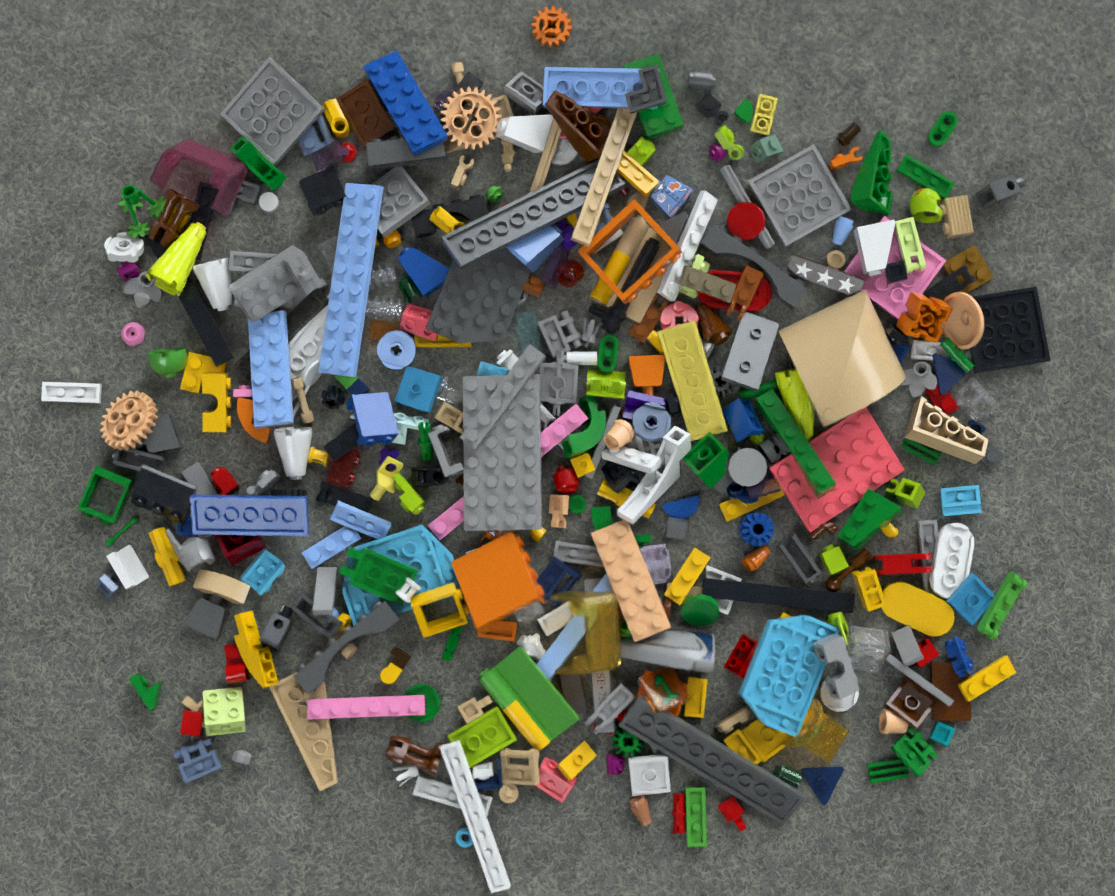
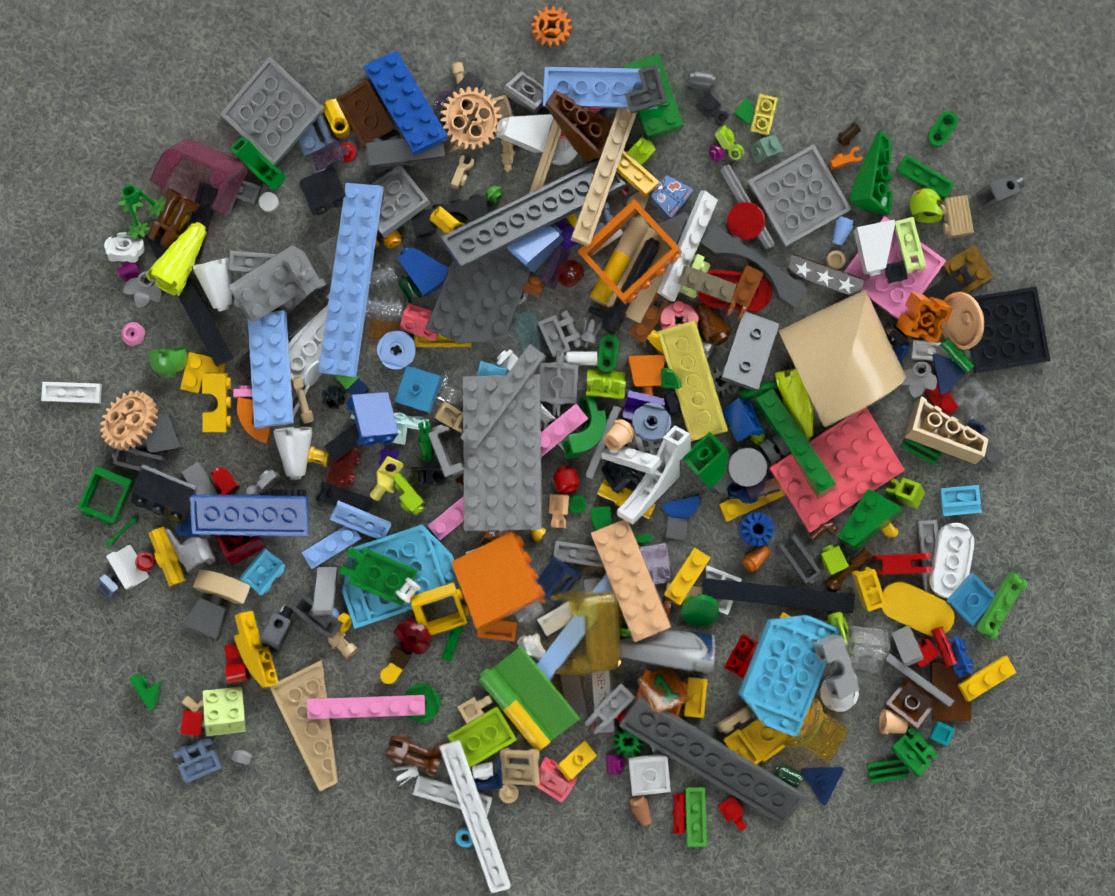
(144, 561): none -> red plate
(315, 673): dark grey arch -> none
(412, 636): none -> dark red plate
(582, 464): yellow bracket -> none
(669, 379): none -> green tile
(944, 646): none -> red pin

